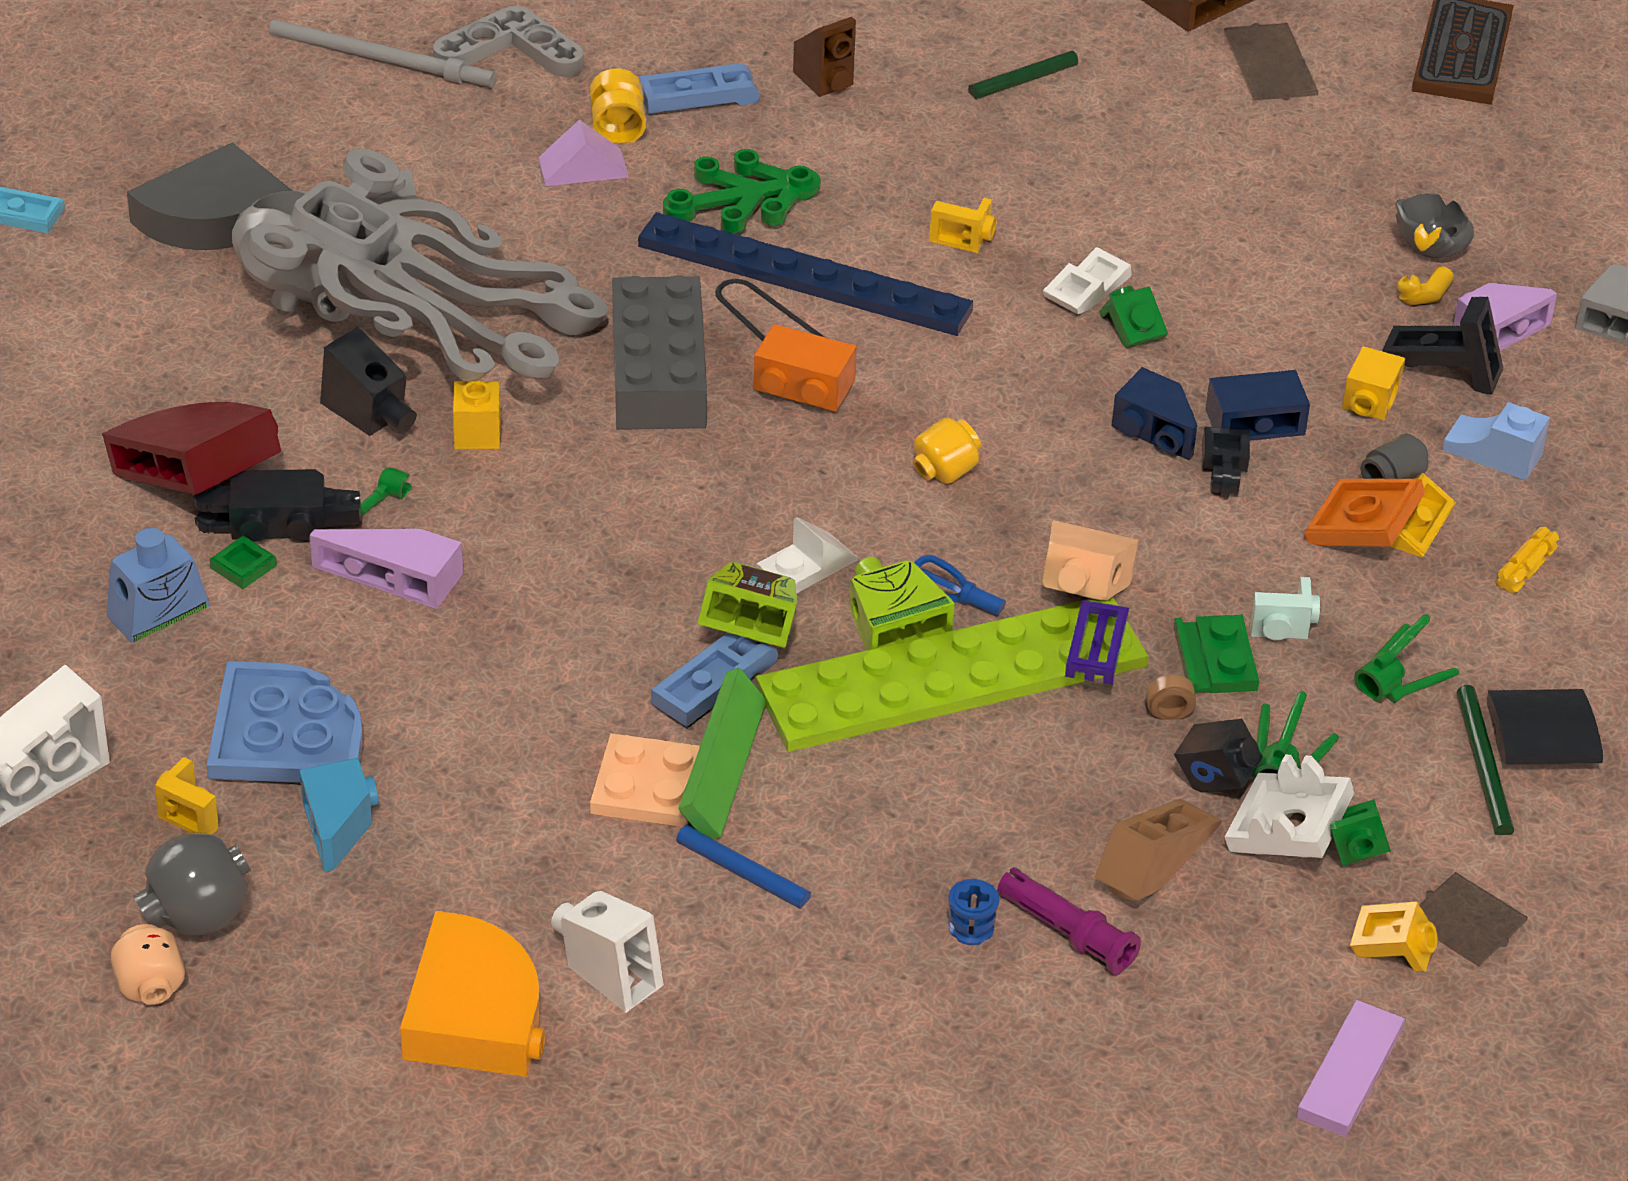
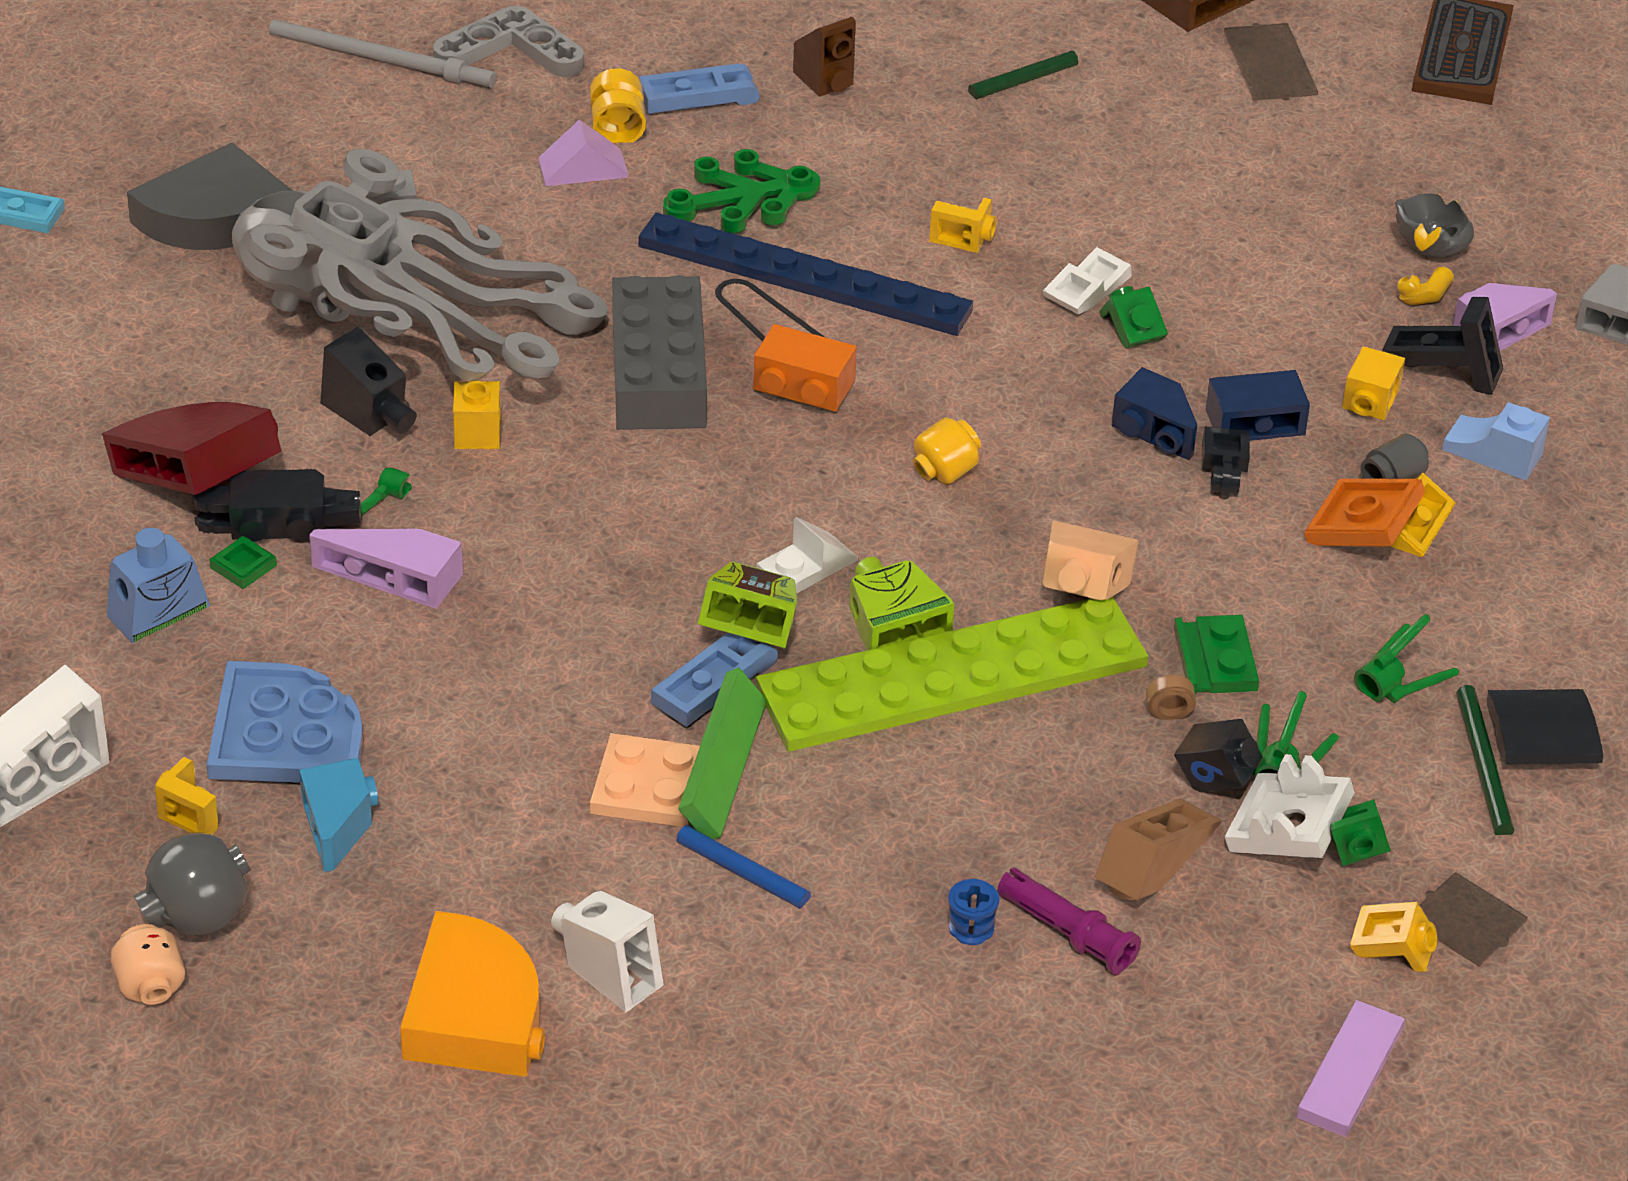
(967, 592): blue piece -> none
(1092, 666): dark purple tile -> none
(1284, 614): light aqua bracket -> none
(1527, 559): yellow axle -> none

